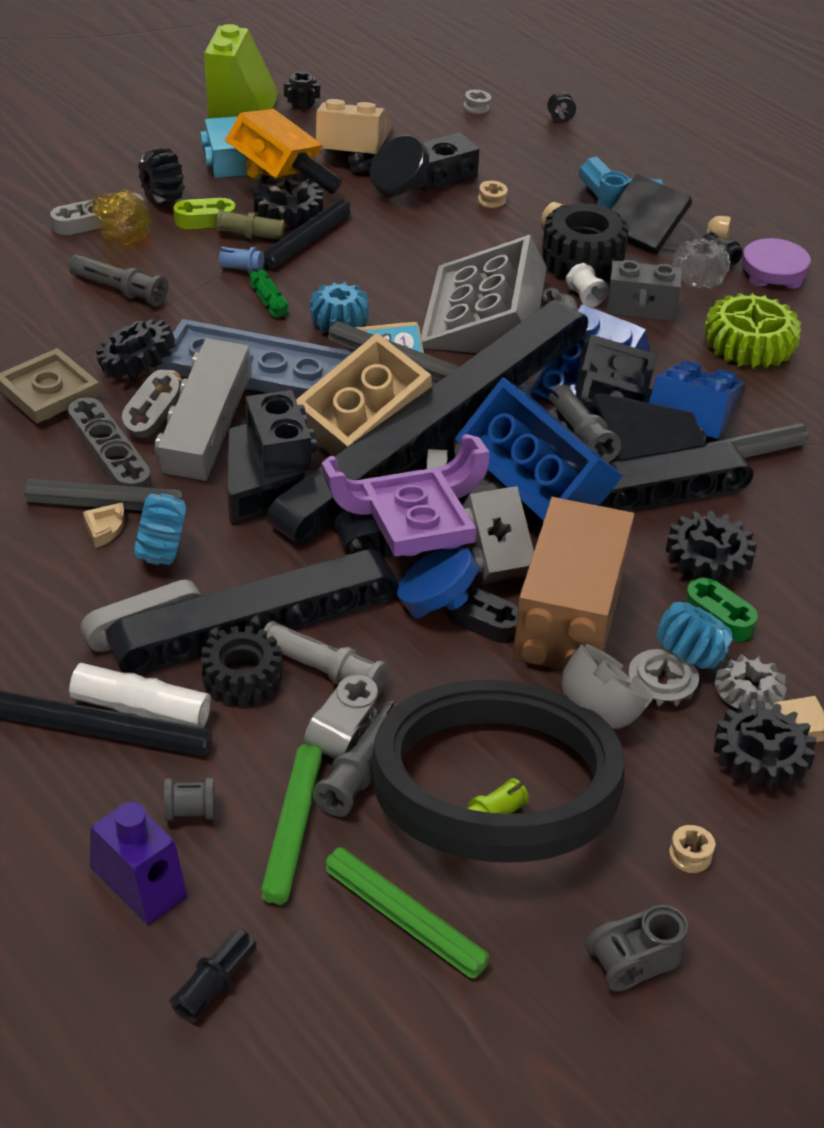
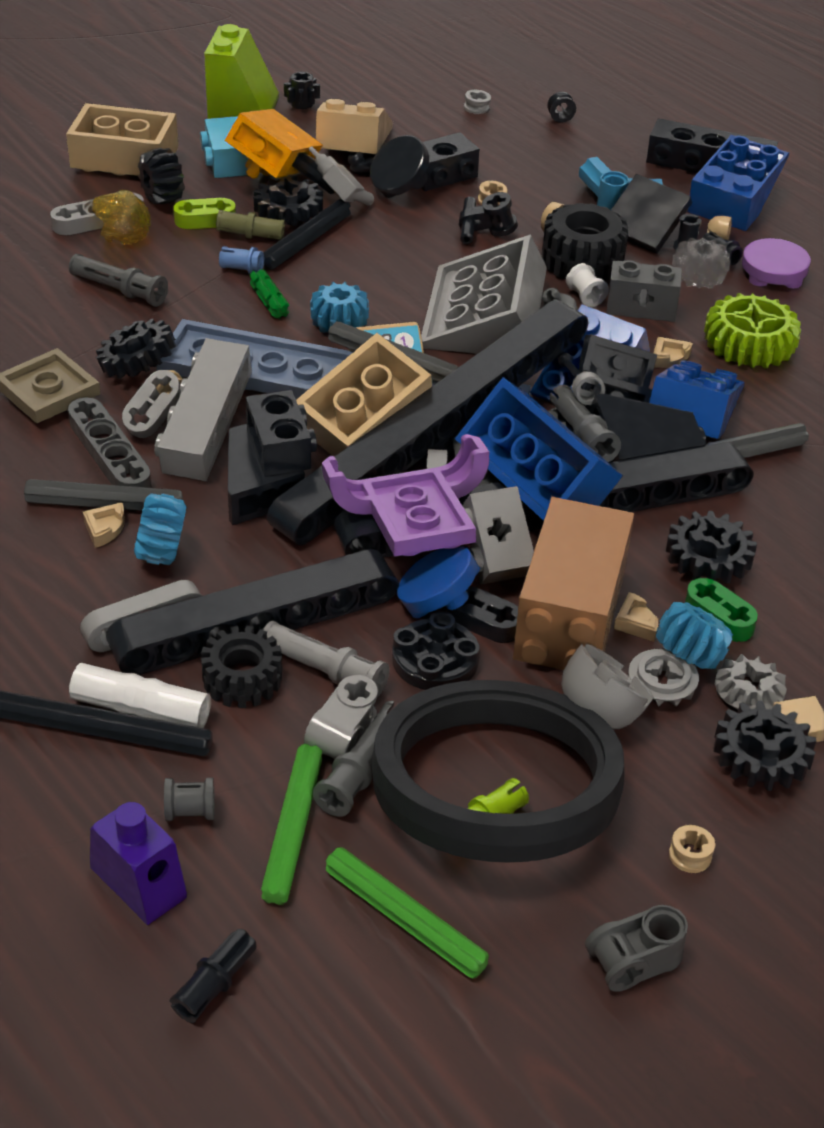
(116, 137): none -> tan brick
(341, 179): none -> light grey piece
(435, 652): none -> black tile
(487, 216): none -> black piece
(583, 381): none -> light grey hinge
(637, 618): none -> tan tile
(671, 352): none -> tan tile
(688, 145): none -> black brick
(688, 228): none -> black pin
(737, 181): none -> blue slope

